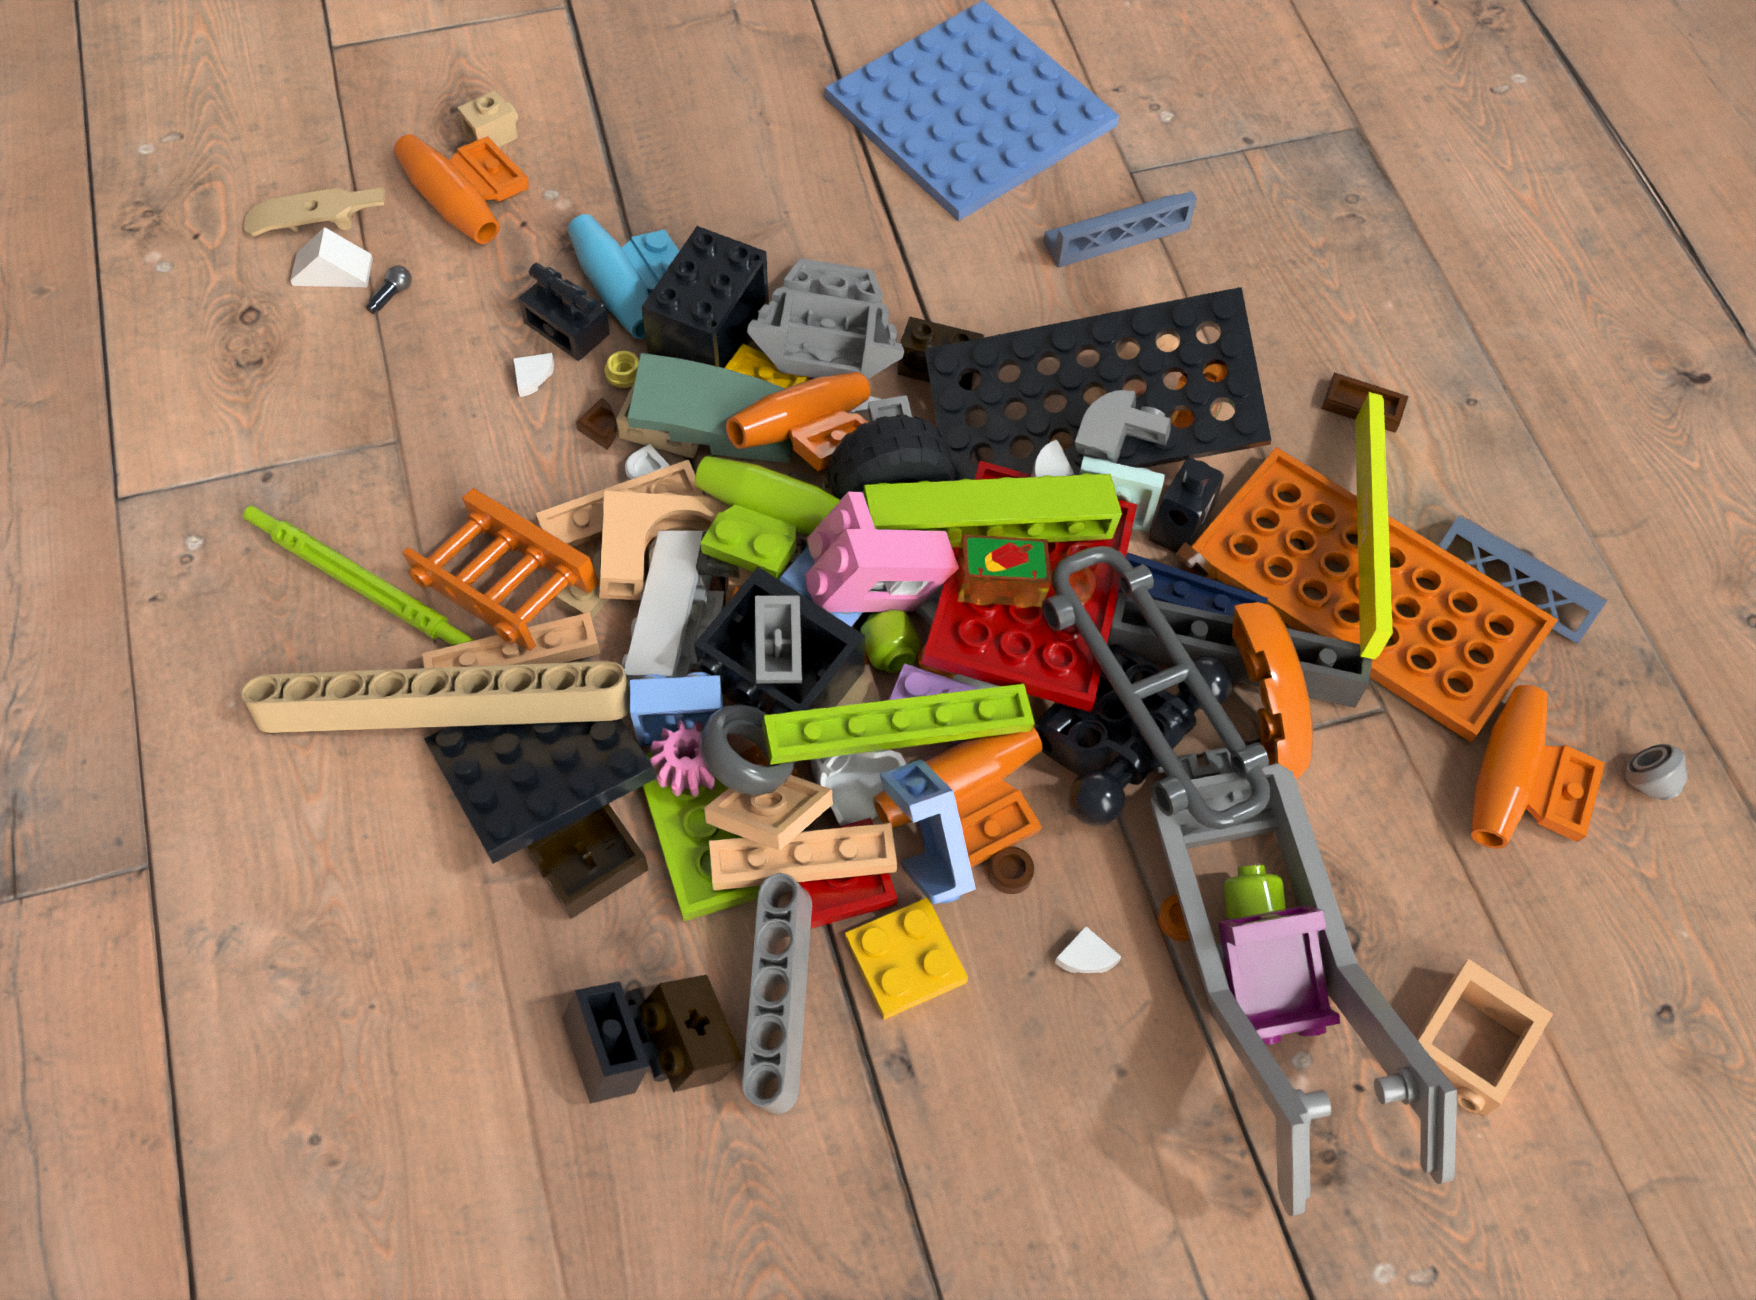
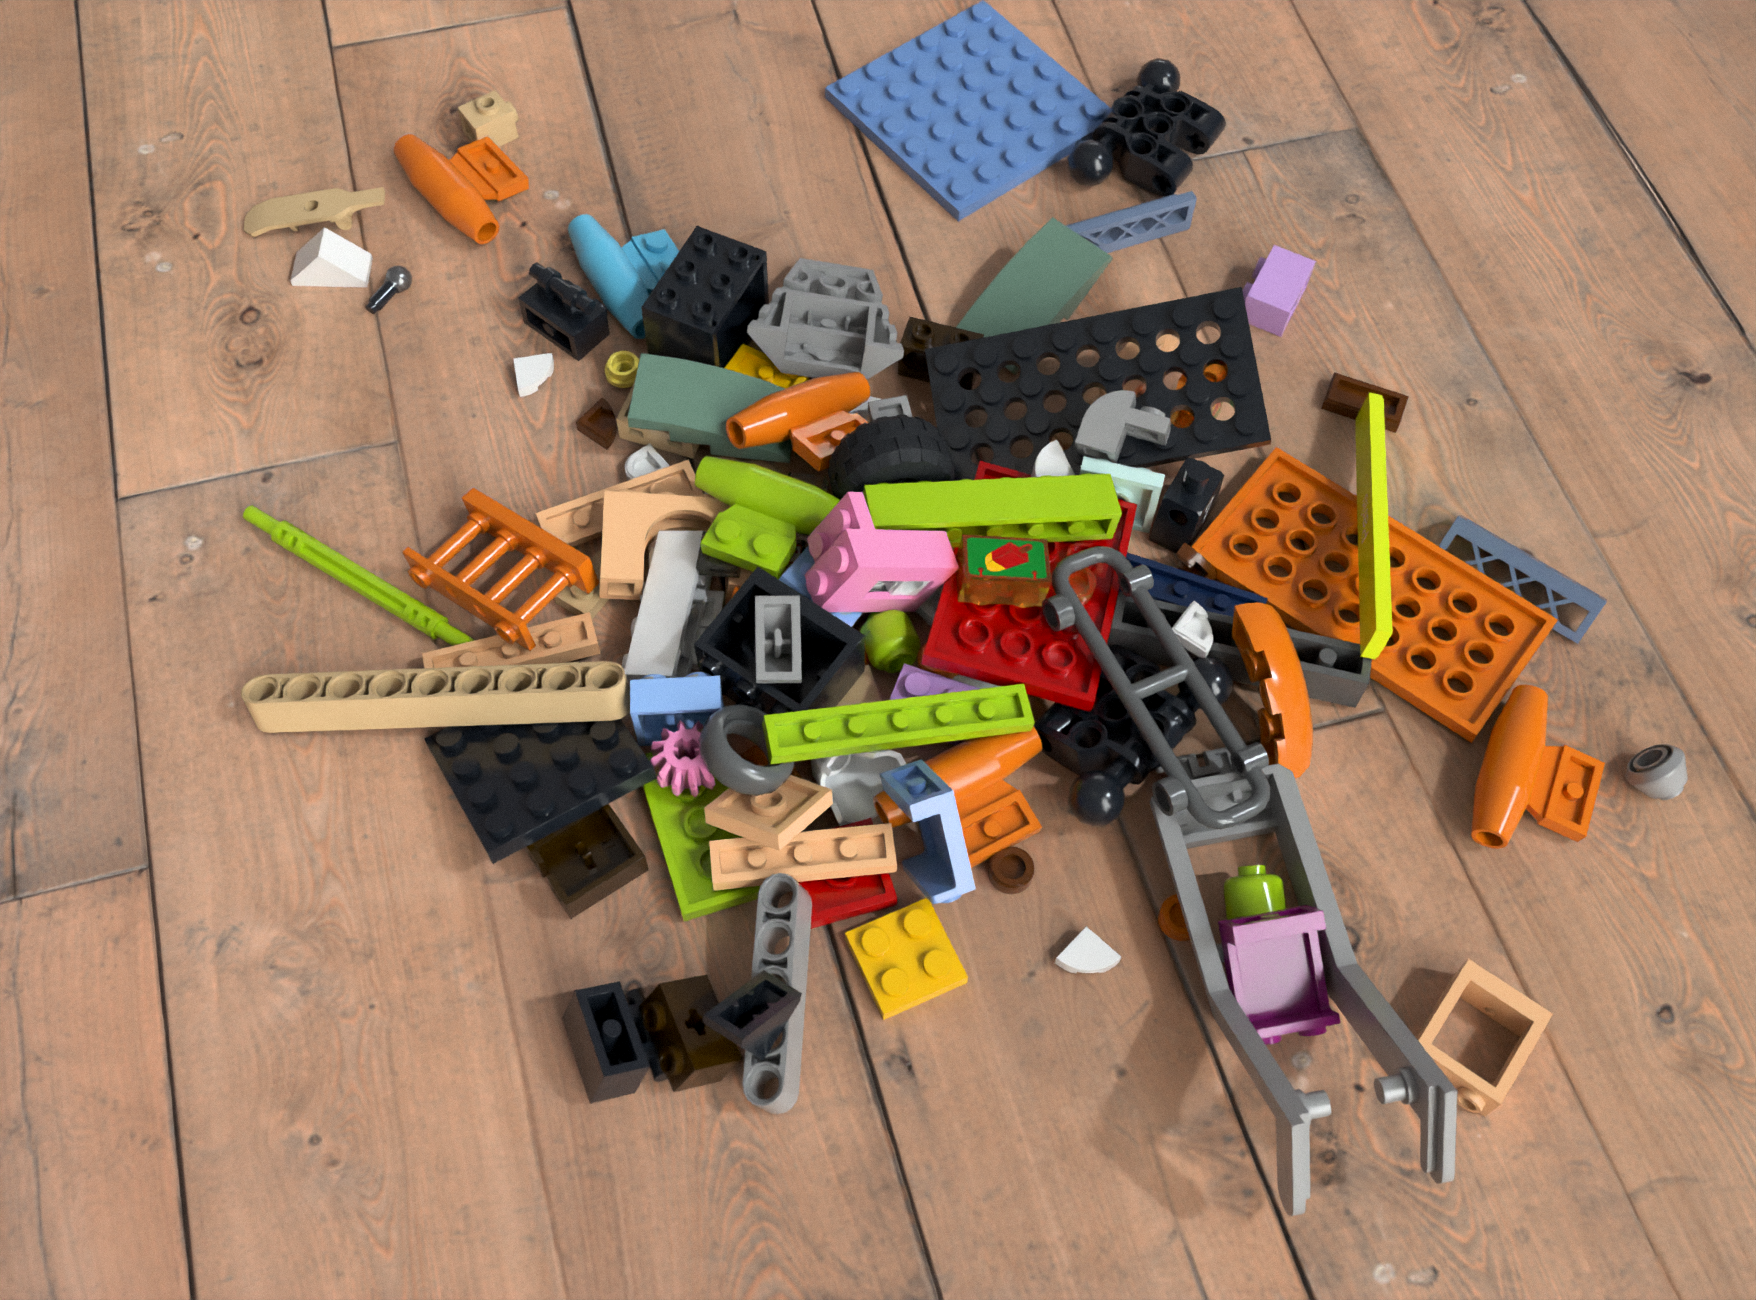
(754, 1013): none -> black slope
(1038, 284): none -> sand green slope
(1145, 134): none -> black connector
(1194, 630): none -> white tile
(1277, 289): none -> lavender brick

